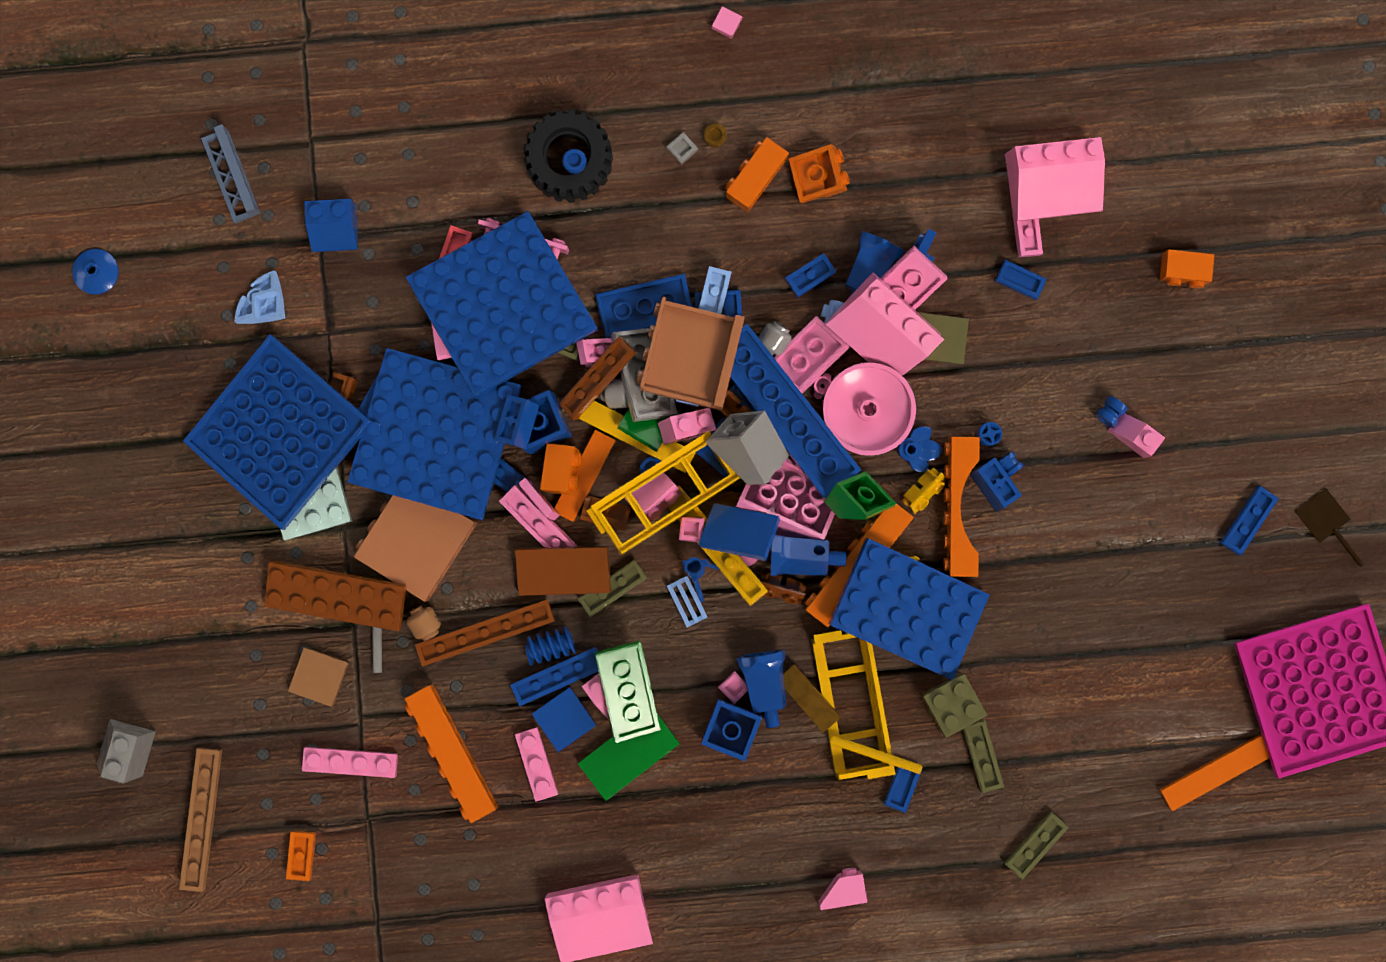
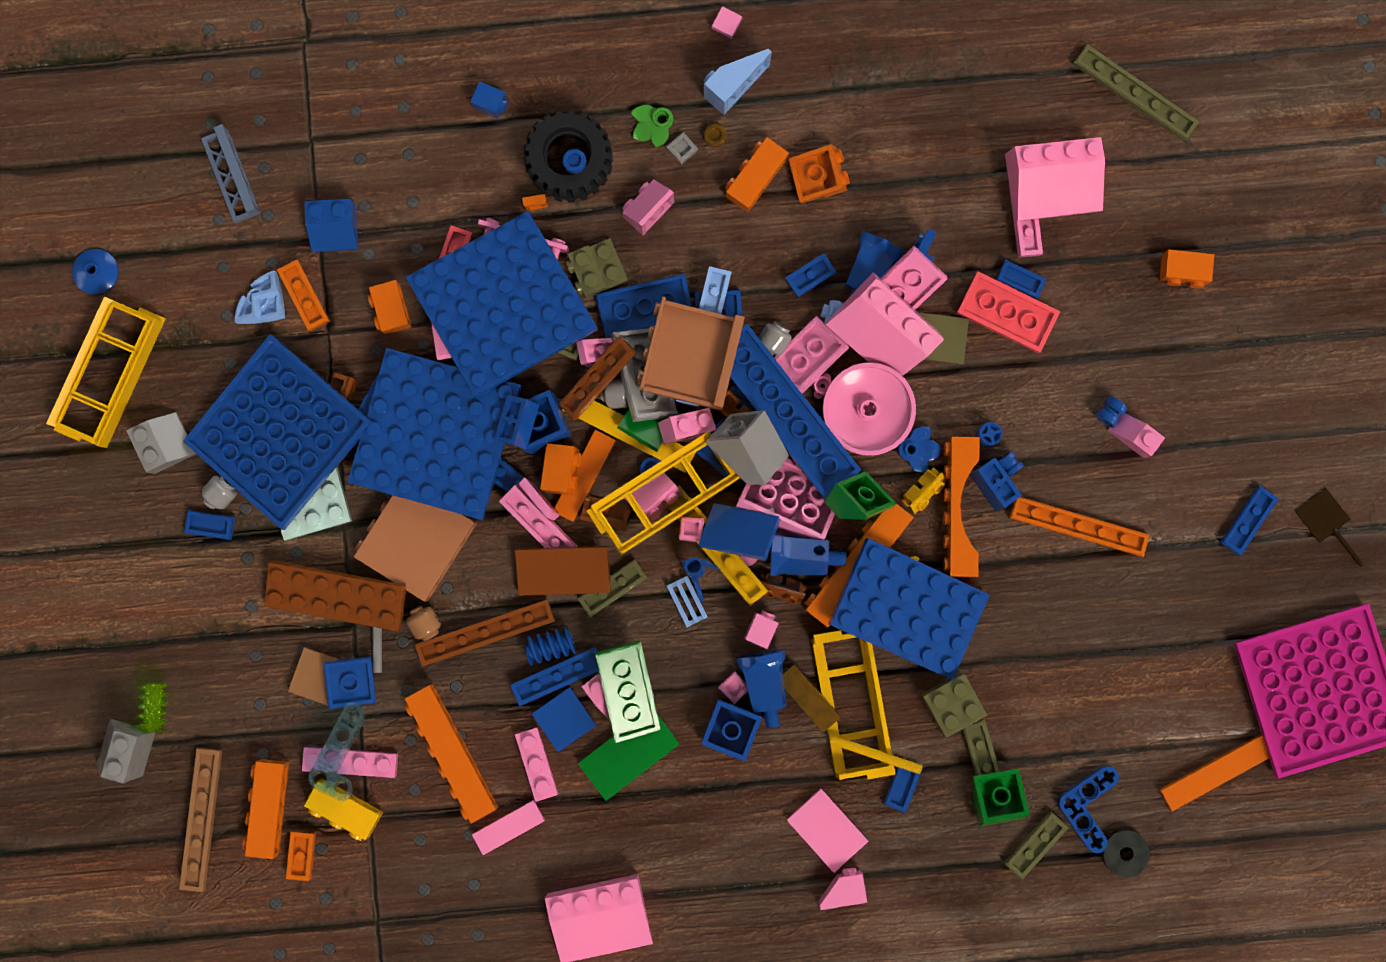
(126, 383): none -> yellow piece
(152, 707): none -> clear neon green piece
(160, 442): none -> light grey slope
(209, 525): none -> blue tile
(218, 493): none -> light grey head
(266, 808): none -> orange brick
(303, 295): none -> orange plate
(342, 749): none -> clear light blue beam
(349, 682): none -> blue tile
(352, 814): none -> yellow brick
(389, 307): none -> orange brick
(489, 100): none -> blue brick
(508, 827): none -> bright pink tile
(535, 202): none -> orange tile
(596, 268): none -> olive plate
(648, 125): none -> bright green plate
(648, 206): none -> bright pink slope
(734, 79): none -> light blue slope
(761, 629): none -> bright pink brick
(827, 830): none -> bright pink tile
(999, 798): none -> green slope
(1008, 312): none -> coral plate
(1079, 526): none -> orange tile
(1081, 801): none -> blue beam
(1136, 93): none -> olive tile
(1139, 853): none -> pearl dark grey tile

